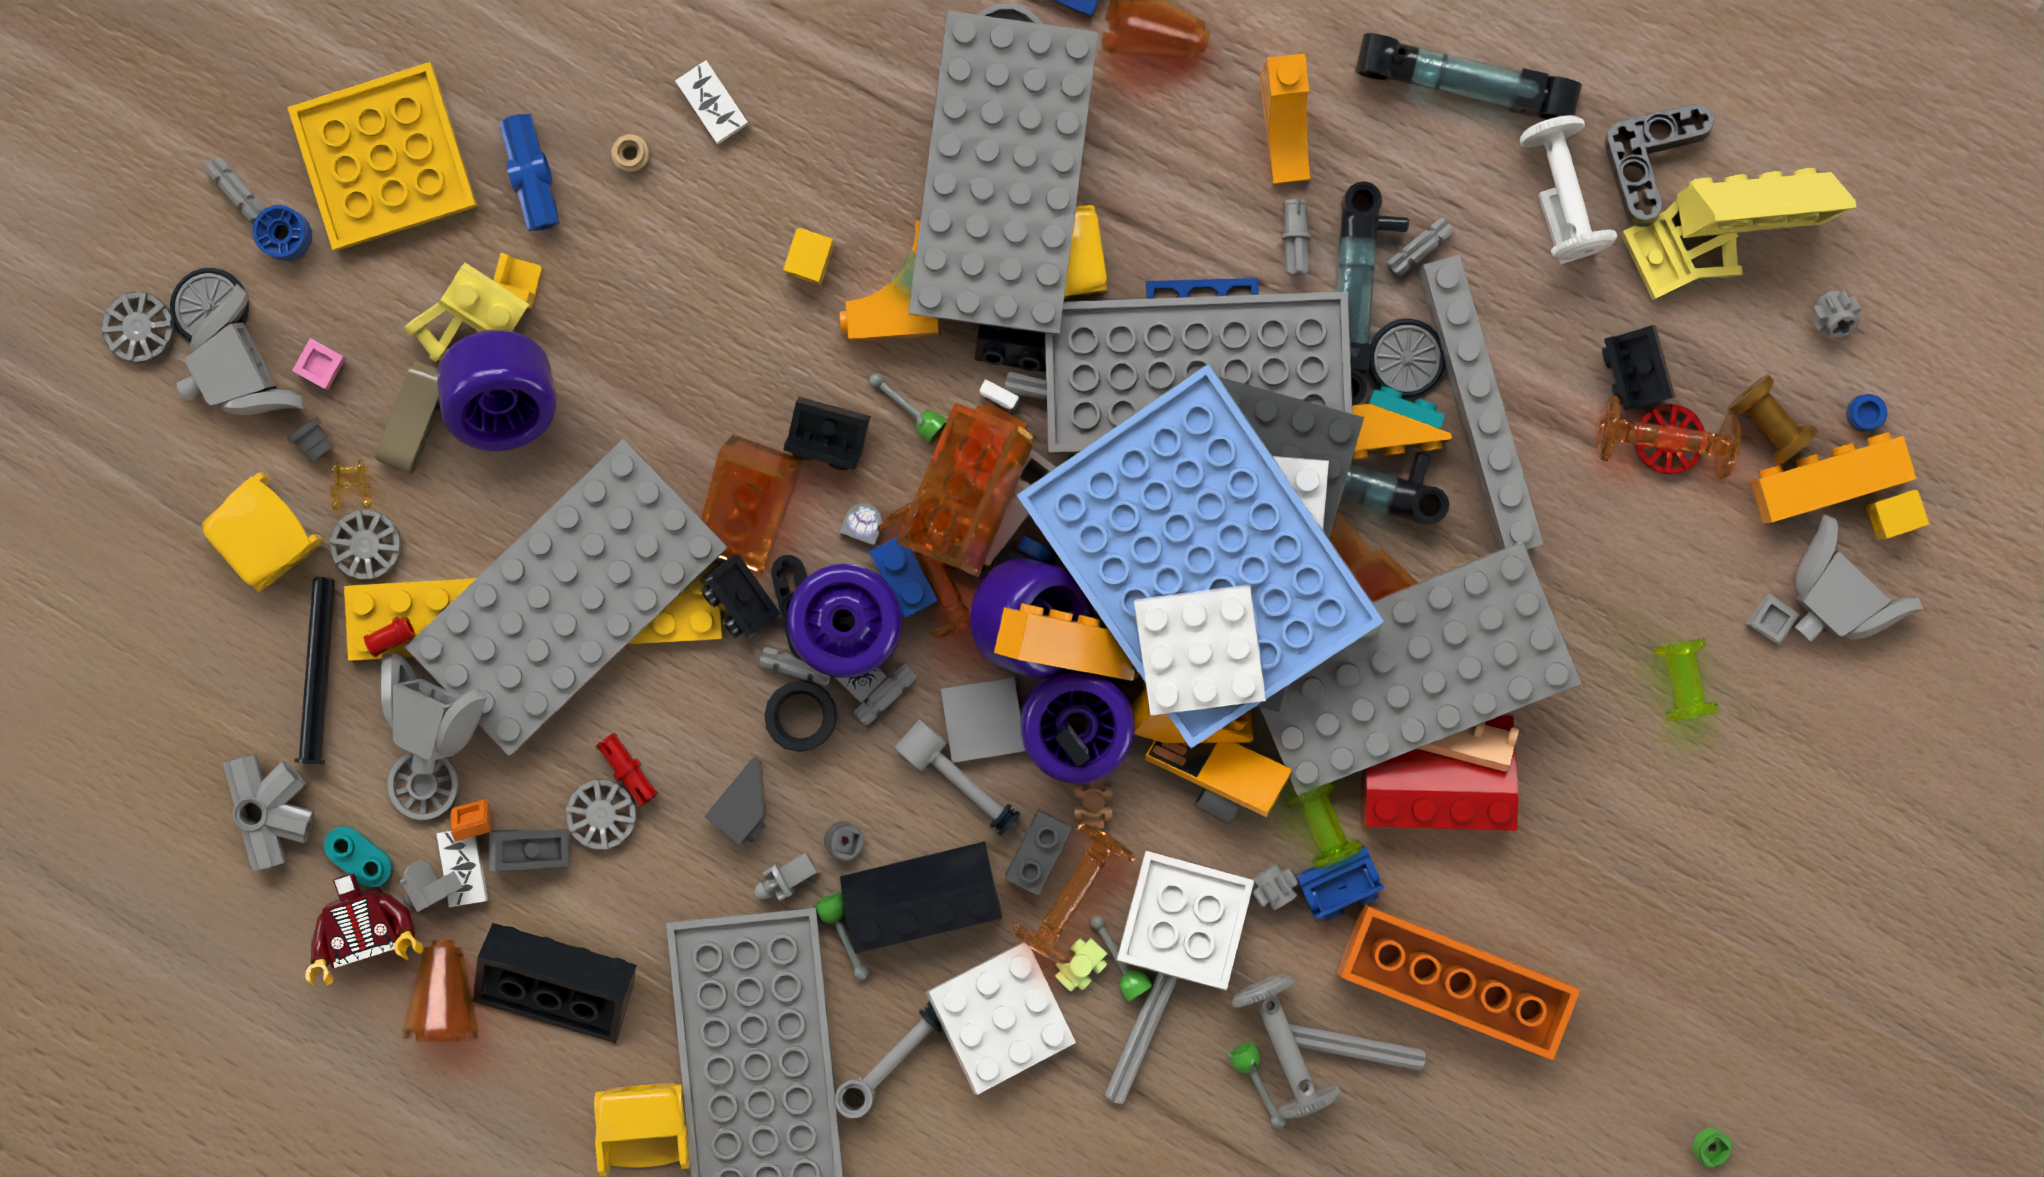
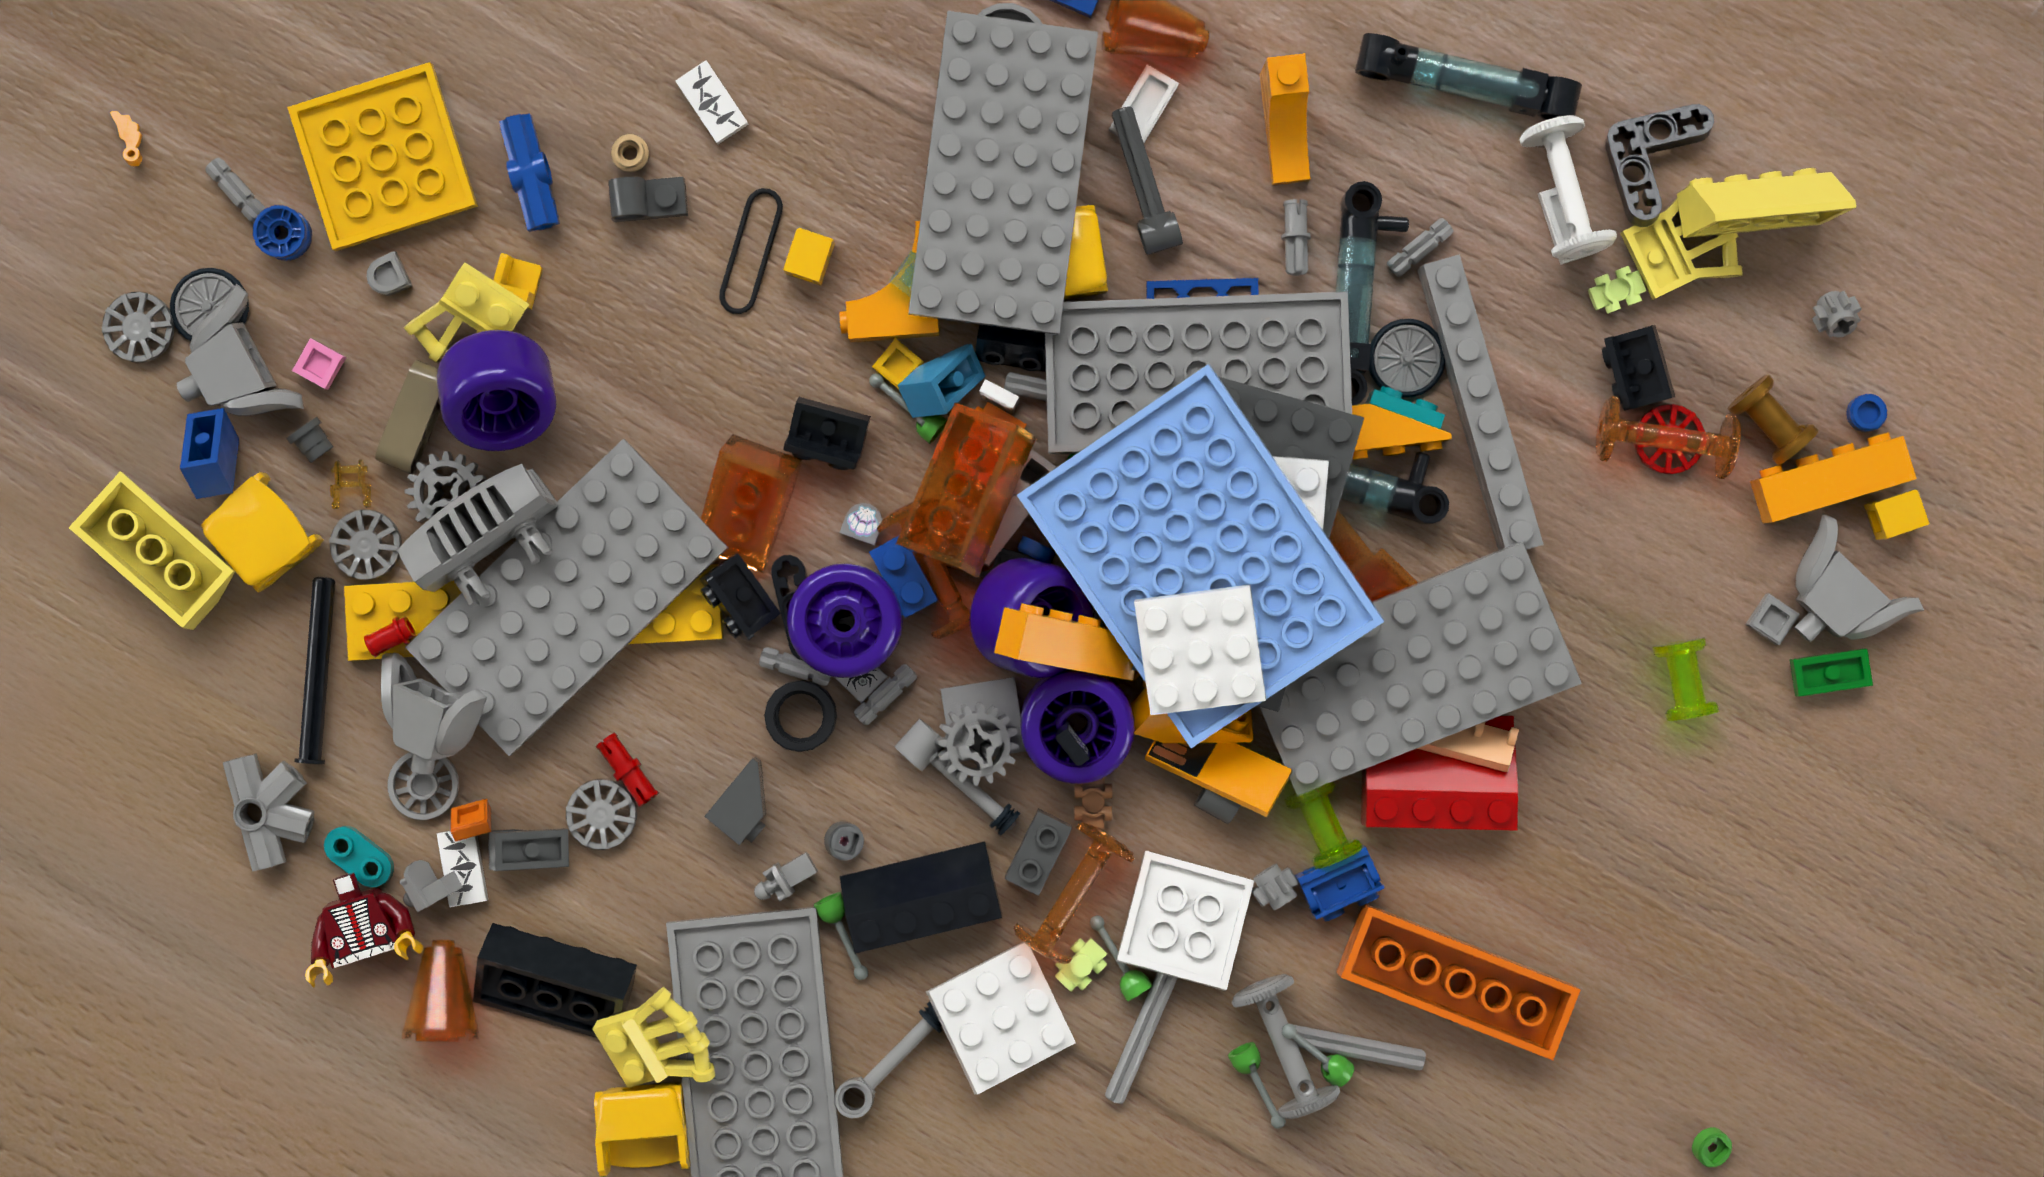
(130, 134): none -> light orange piece
(154, 551): none -> light yellow slope
(209, 453): none -> blue brick
(388, 275): none -> light grey tile
(435, 480): none -> light grey gear
(475, 527): none -> light grey piece
(639, 1055): none -> light yellow plate
(647, 199): none -> dark grey plate
(736, 245): none -> black piece
(897, 363): none -> yellow tile
(941, 382): none -> dark azure slope
(992, 737): none -> light grey gear
(1149, 99): none -> white tile
(1158, 228): none -> dark grey axle
(1334, 1068): none -> hinge
(1610, 292): none -> yellowish green piece
(1831, 672): none -> green plate

